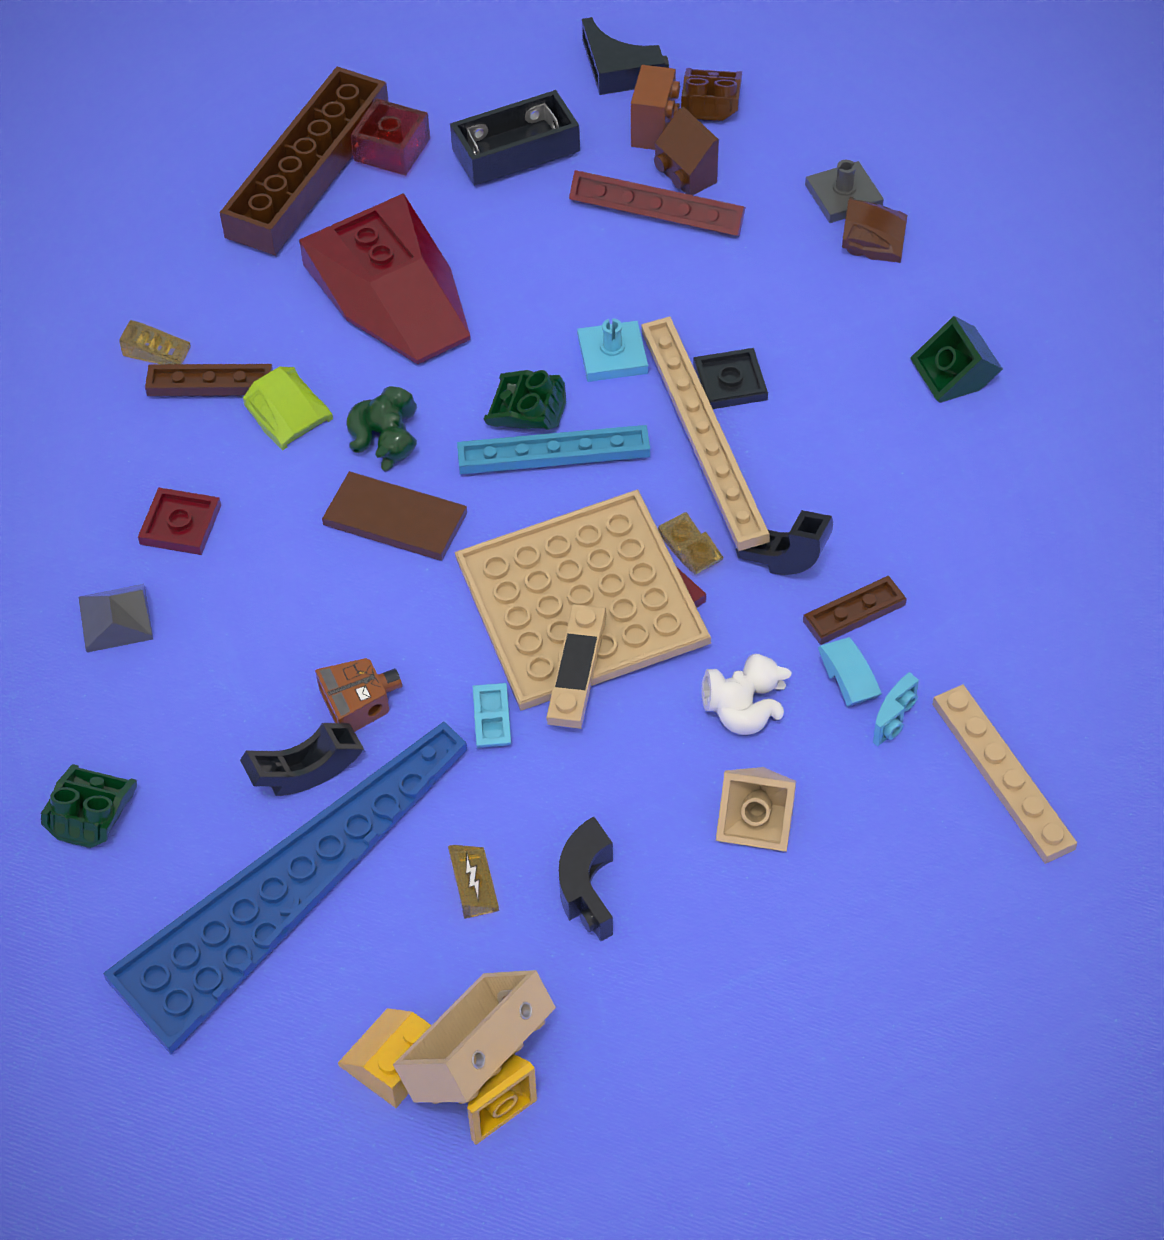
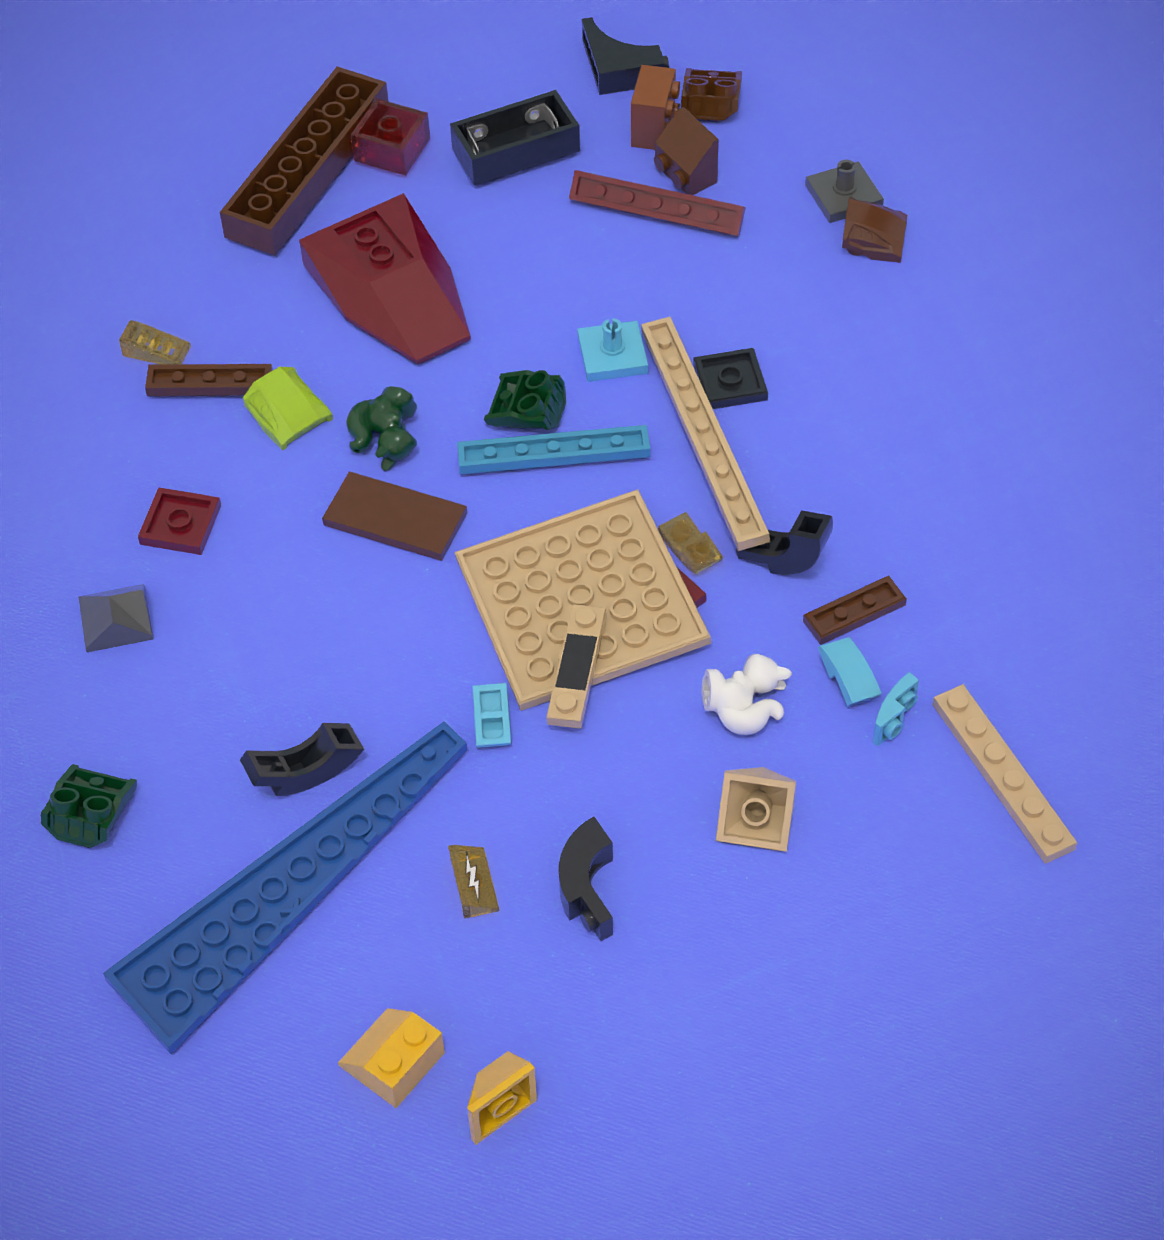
(356, 691): dark orange torso -> none
(475, 1037): tan piece -> none
(956, 361): dark green slope -> none

